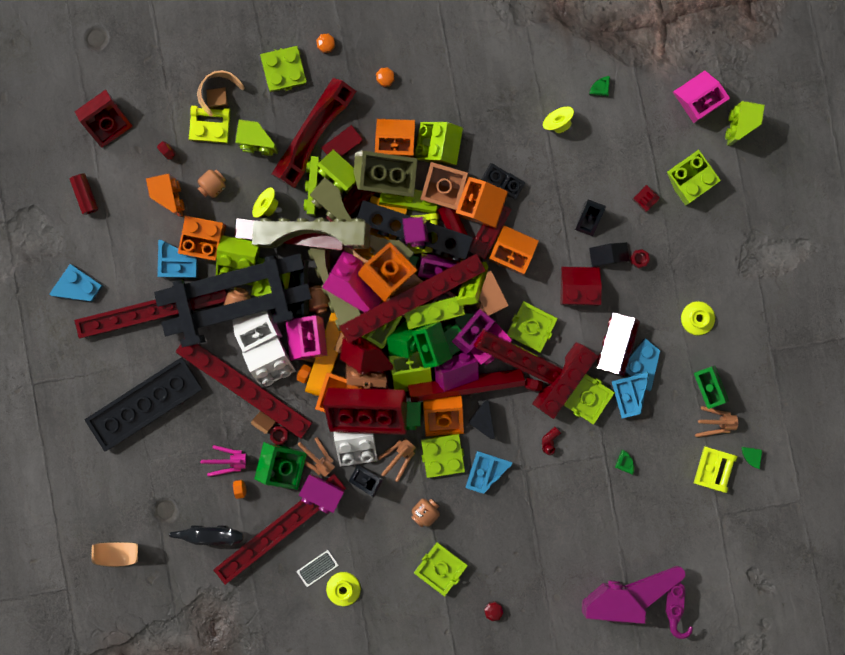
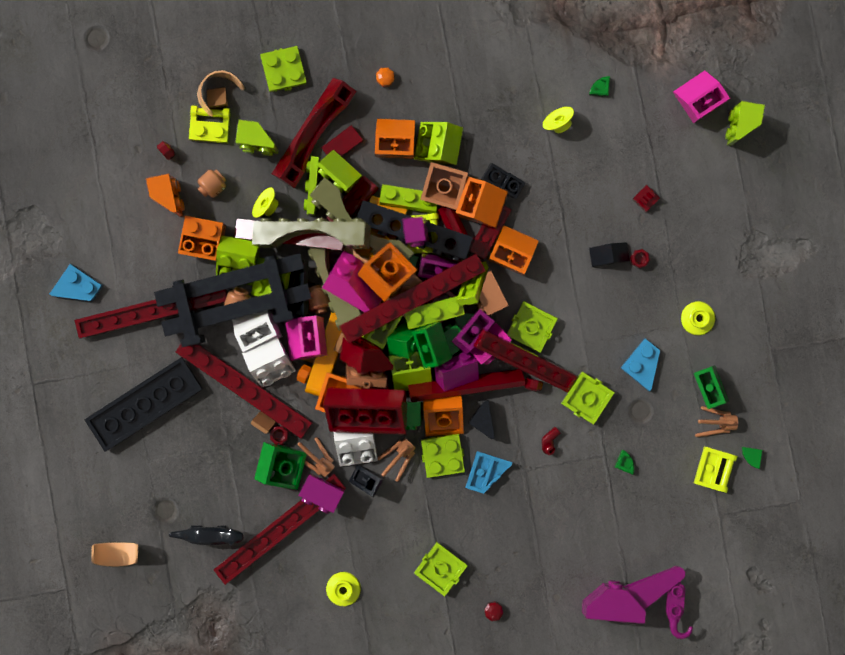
(83, 194): dark red axle -> none
(103, 118): dark red slope -> none
(174, 264): dark azure wing -> none
(237, 461): dark pink plant -> none
(239, 489): orange tile -> none
(317, 568): sticker -> none
(325, 43): orange tile -> none
(385, 173): olive slope -> none
(425, 512): nougat head -> none
(576, 366): dark red arch -> none
(580, 286): dark red slope -> none
(590, 217): black slope -> none
(618, 344): brick -> none
(631, 394): dark azure wing -> none
(692, 177): lime slope -> none

